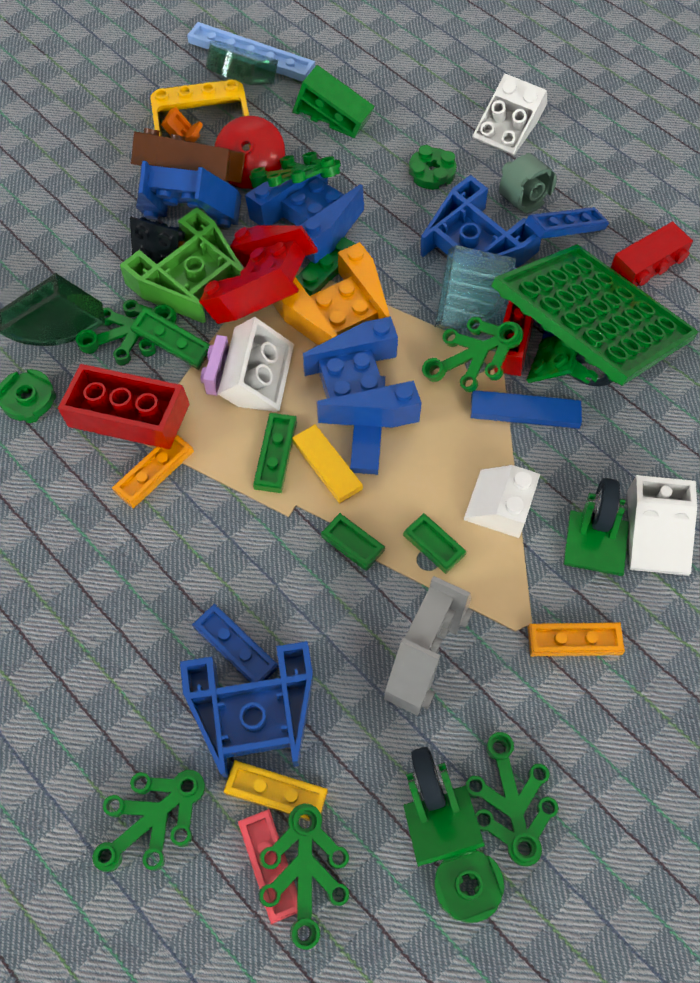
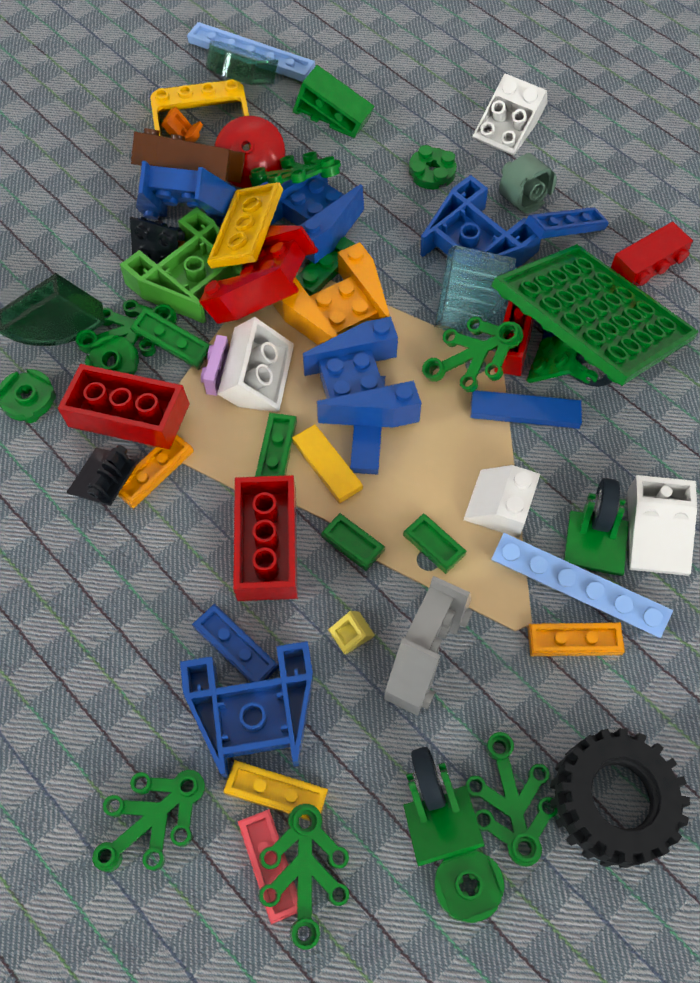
(103, 475): none -> black hinge
(112, 345): none -> green tile
(245, 226): none -> yellow tile
(265, 538): none -> red brick
(351, 631): none -> light yellow slope
(582, 585): none -> light blue plate
(583, 820): none -> black tyre

